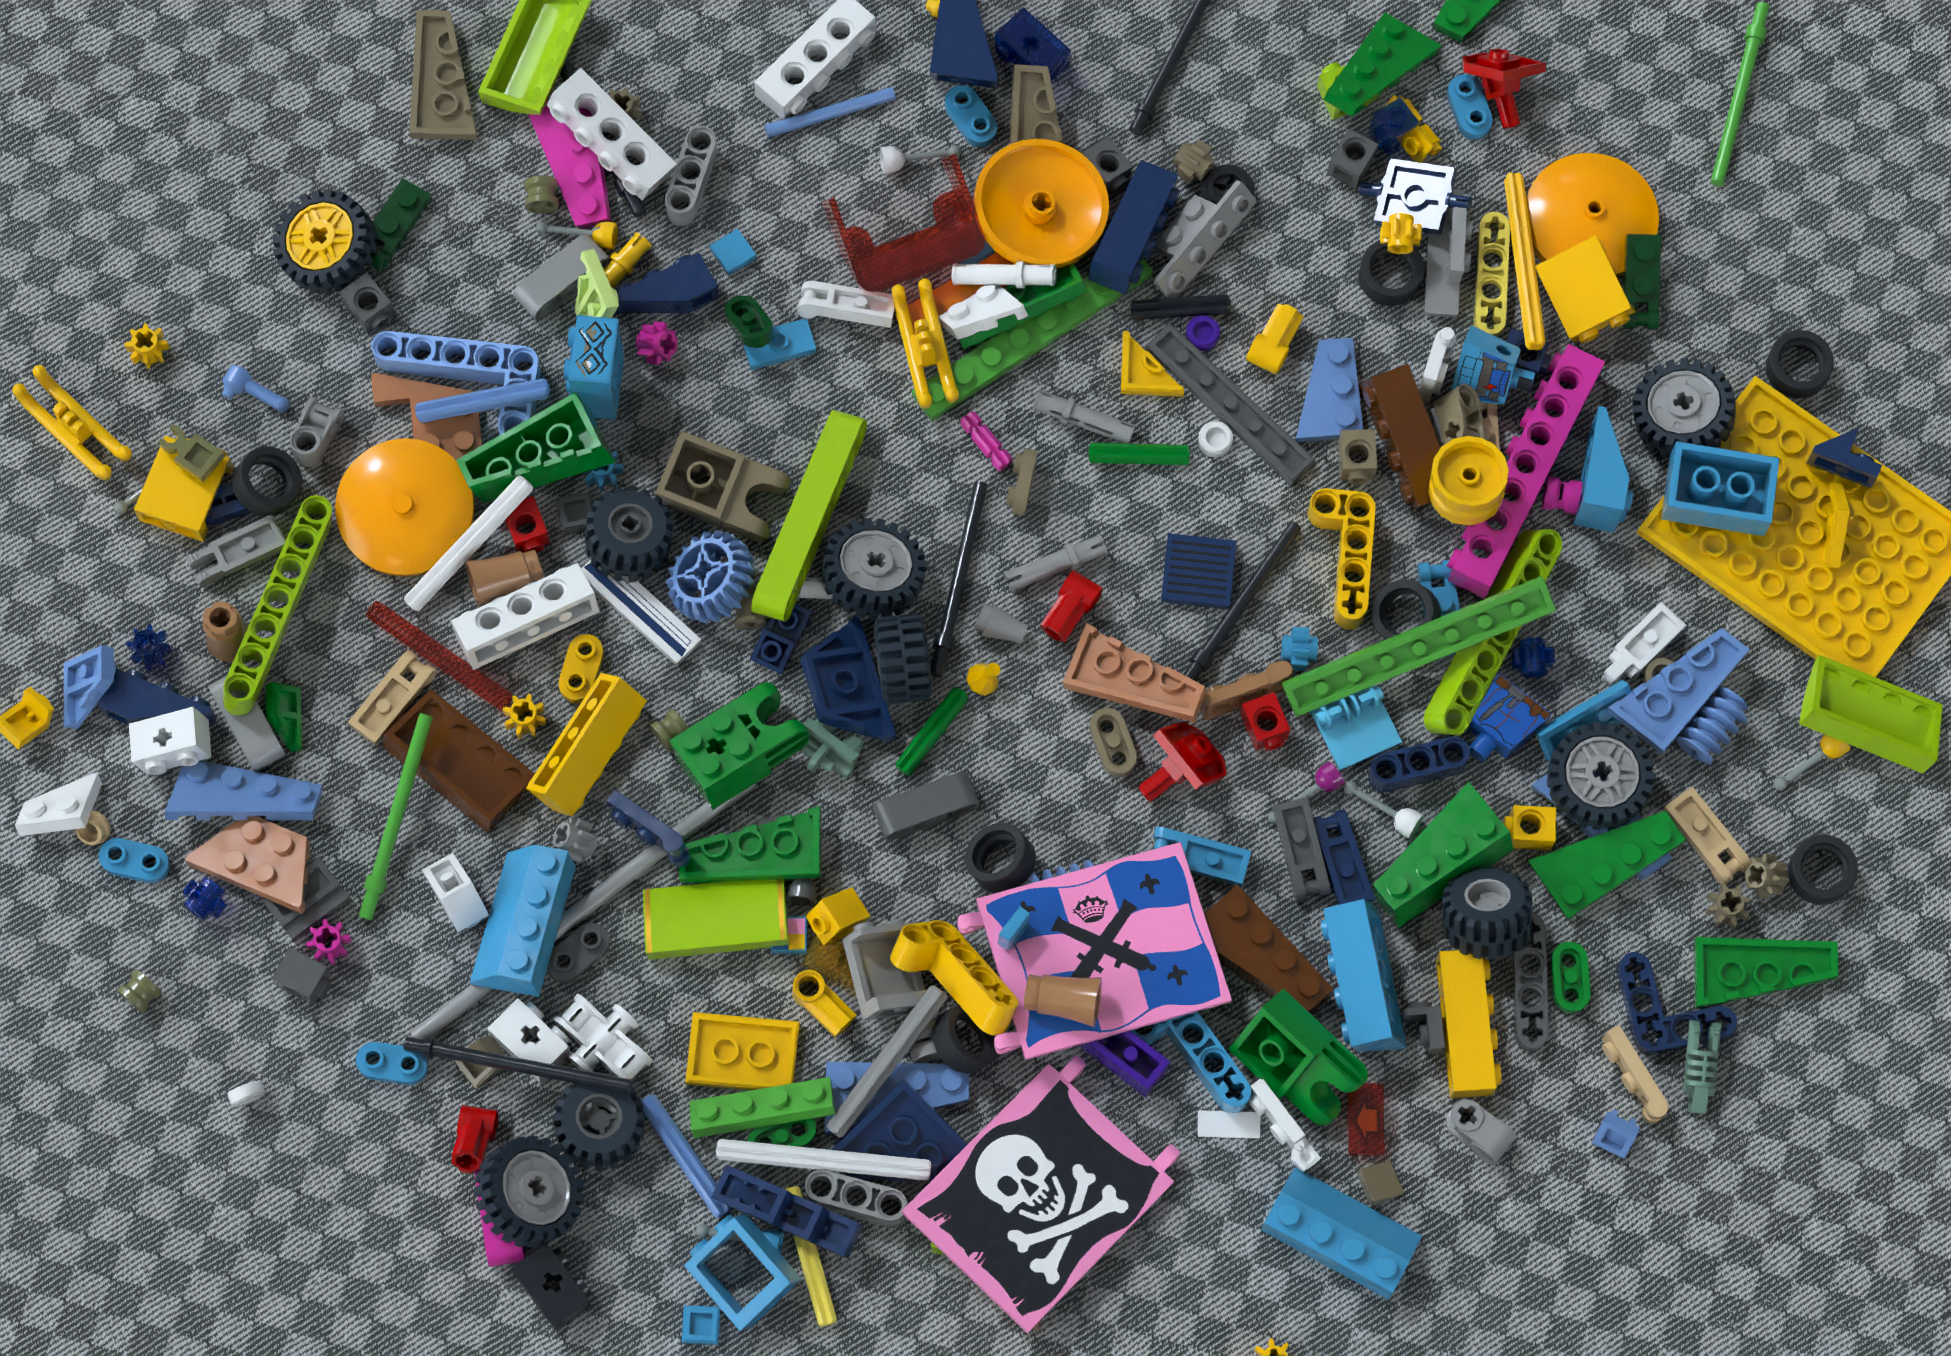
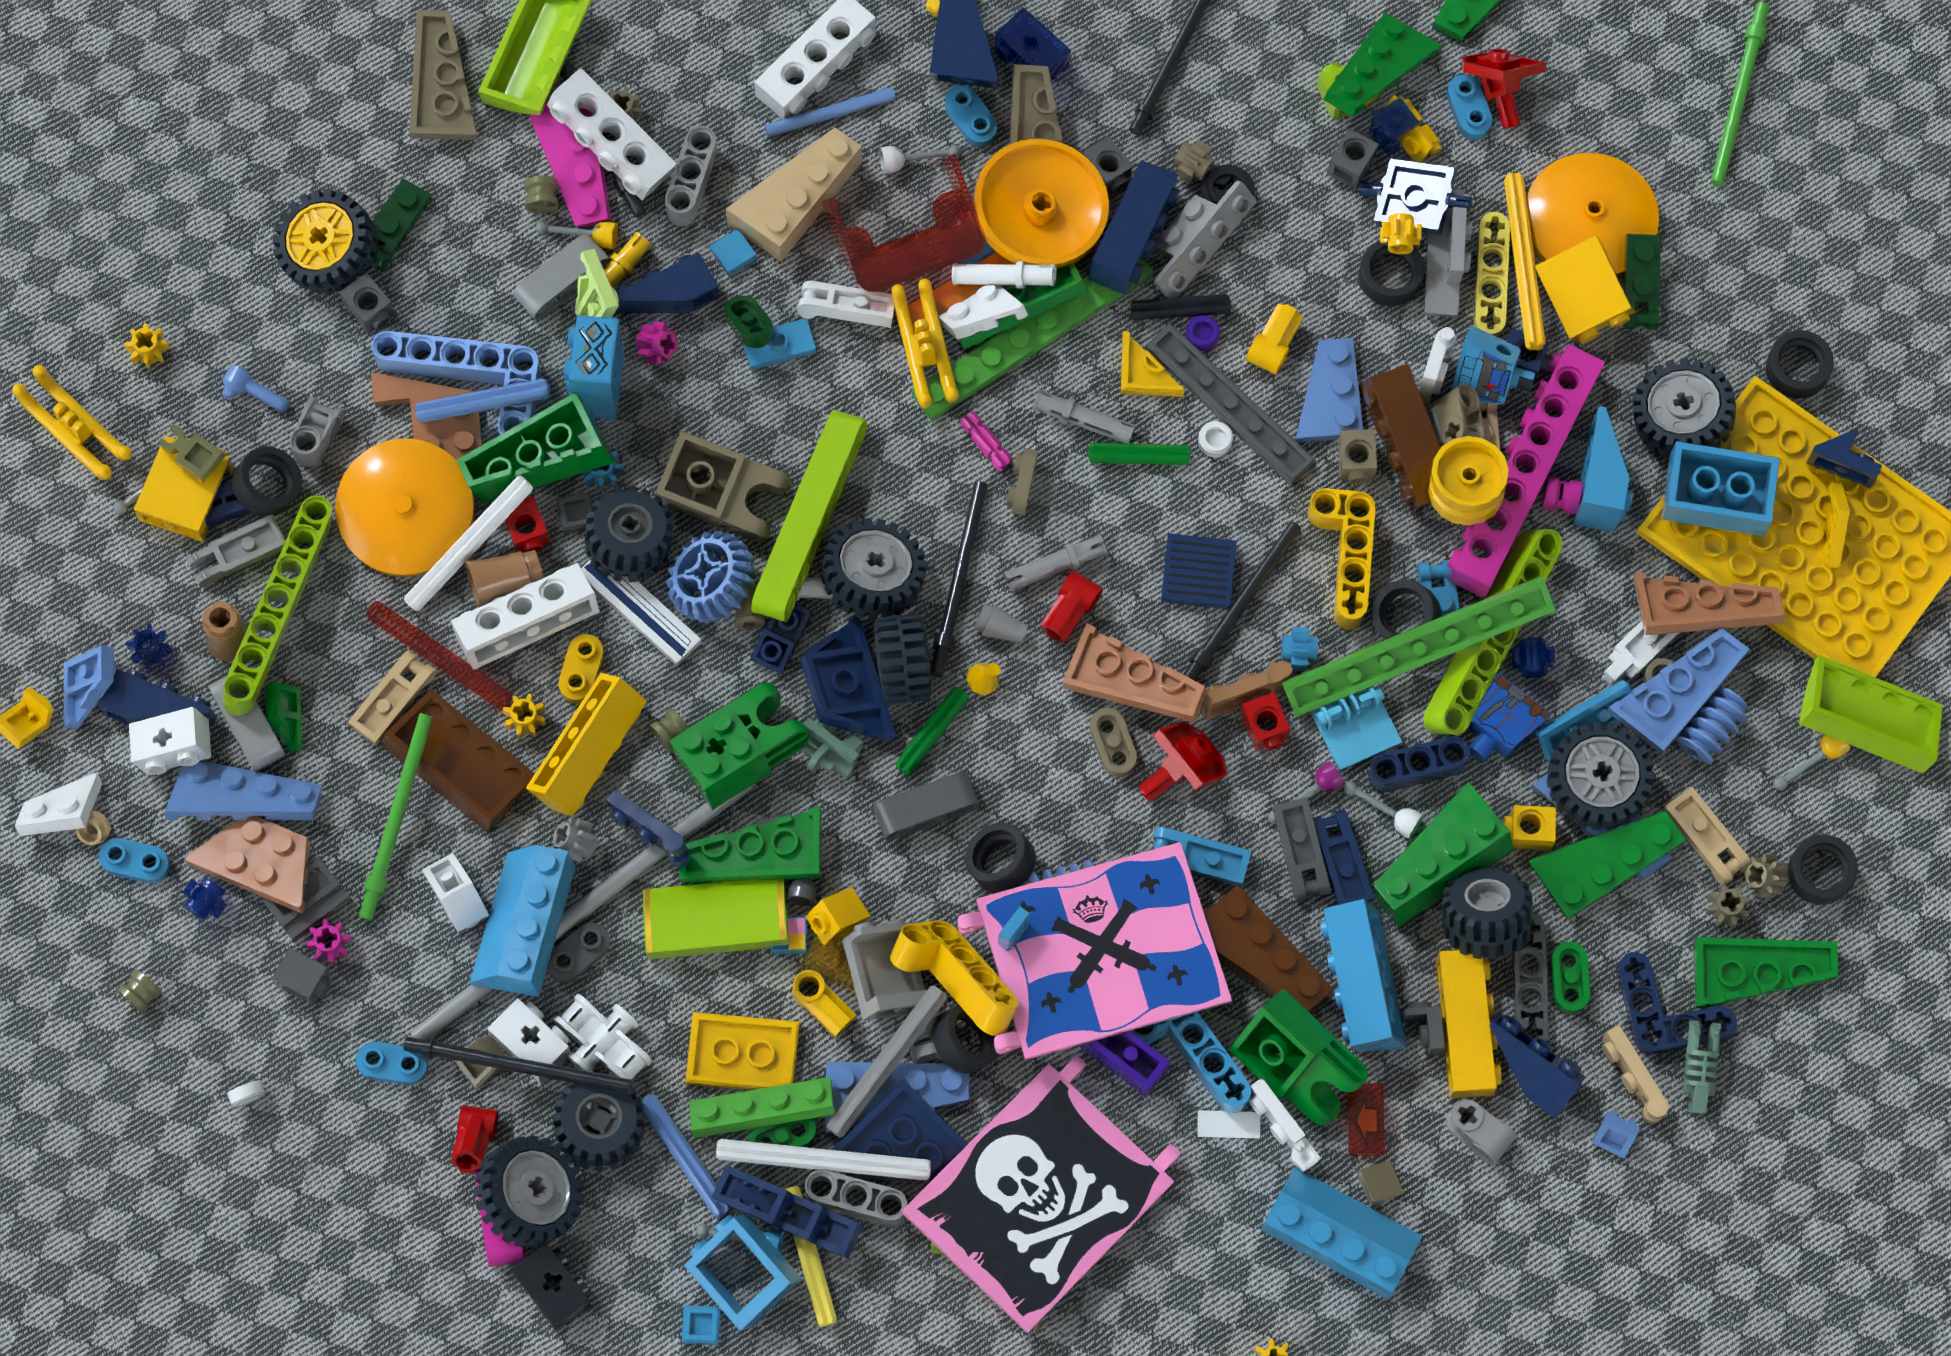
(790, 199): none -> tan wedge
(1064, 997): medium nougat plant -> none
(1540, 1072): none -> dark blue slope
(1688, 607): none -> nougat wing

